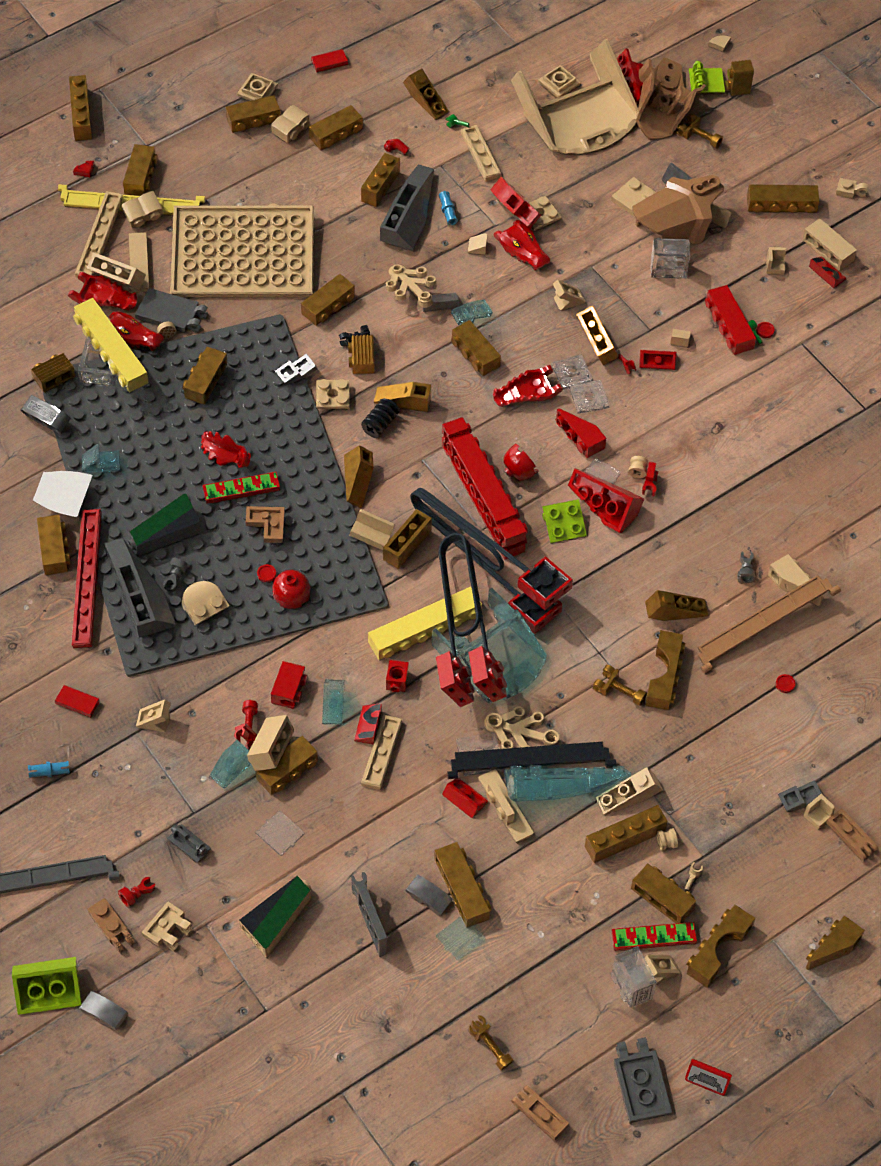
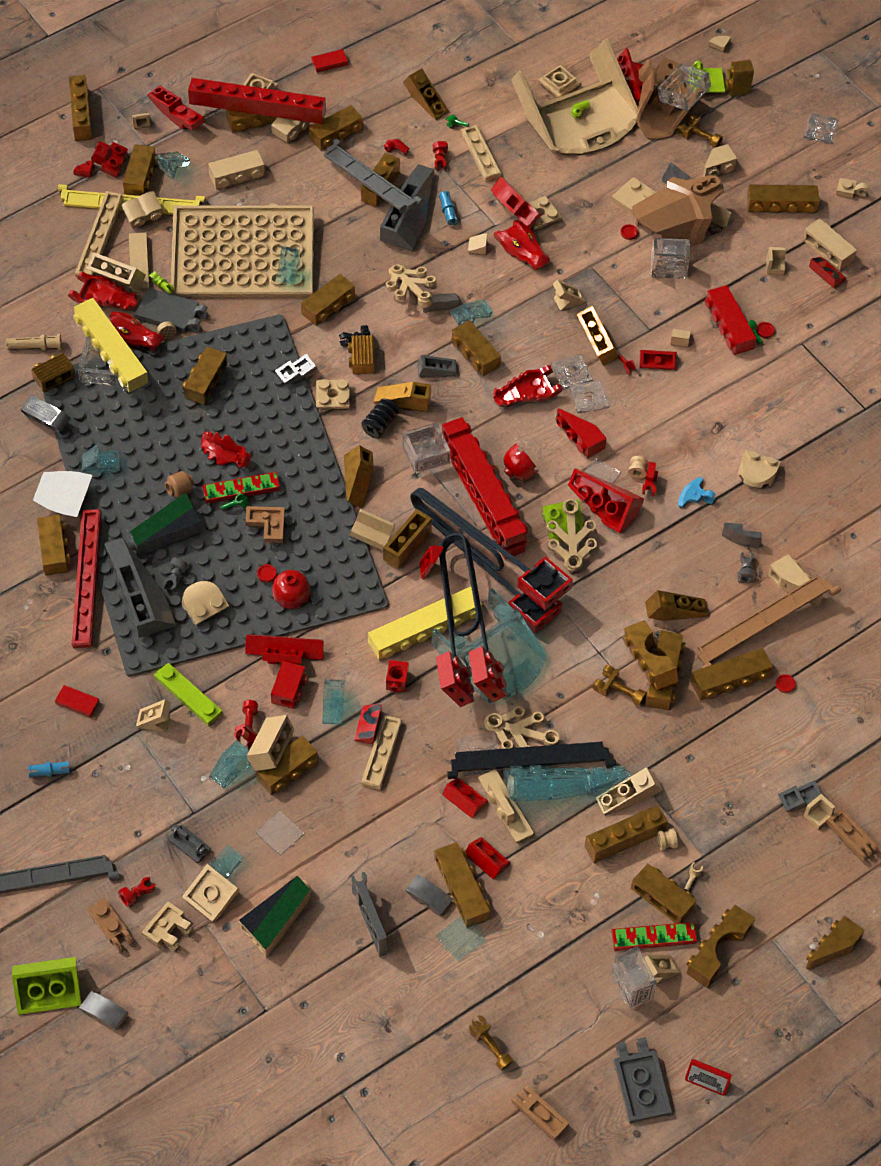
(43, 342): none -> tan pin
(110, 157): none -> red plate
(141, 120): none -> tan slope
(161, 282): none -> lime piece
(170, 161): none -> clear light blue slope
(174, 109): none -> red slope
(179, 484): none -> medium nougat head
(188, 694): none -> lime plate
(211, 893): none -> tan plate
(227, 861): none -> clear light blue slope
(236, 169): none -> tan brick
(240, 500): none -> green hand
(257, 100): none -> red brick
(286, 649): none -> red bracket
(288, 265): none -> clear light blue slope
(370, 178): none -> dark grey piece
(426, 370): none -> dark grey slope
(426, 447): none -> clear brick
(429, 560): none -> red slope
(440, 149): none -> red piece
(487, 857): none -> red slope
(571, 538): none -> tan plant
(579, 107): none -> lime arm
(629, 232): none -> red piece
(658, 669): none -> pearl gold arch
(689, 75): none -> clear window
(694, 493): none -> dark azure piece
(720, 161): none -> tan slope
(731, 674): none -> pearl gold brick
(736, 534): none -> flat silver slope
(758, 469): none -> tan slope
(825, 134): none -> clear piece

